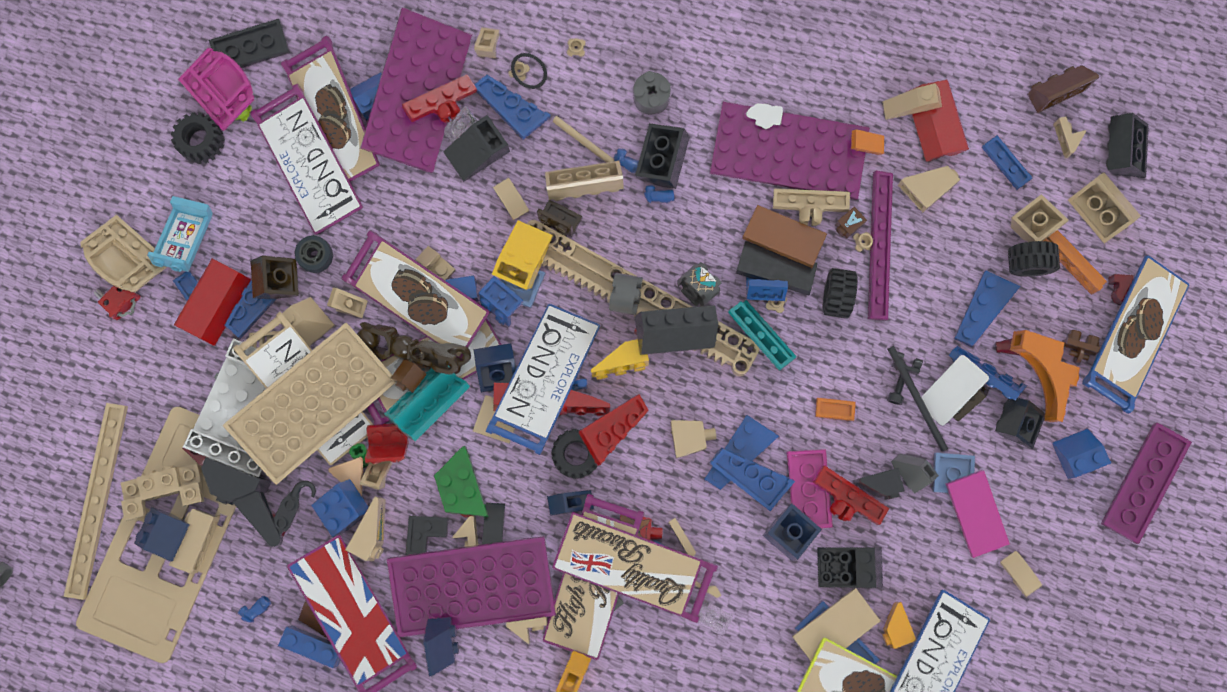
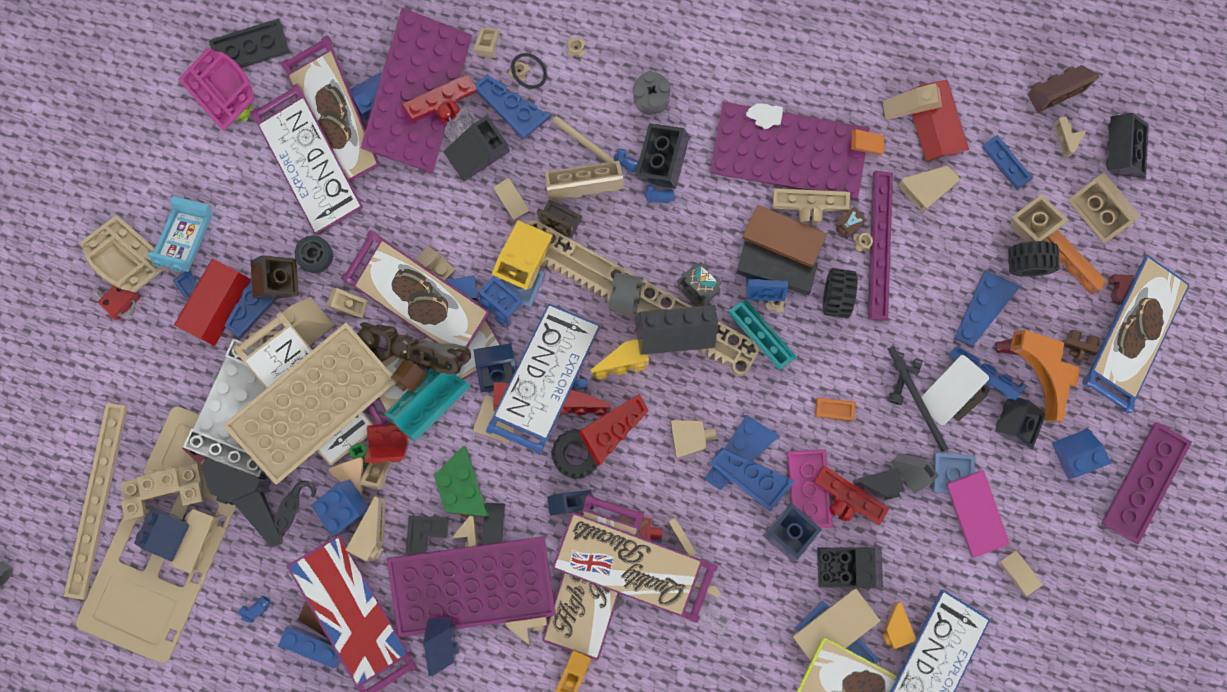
(190, 125): black tyre -> none

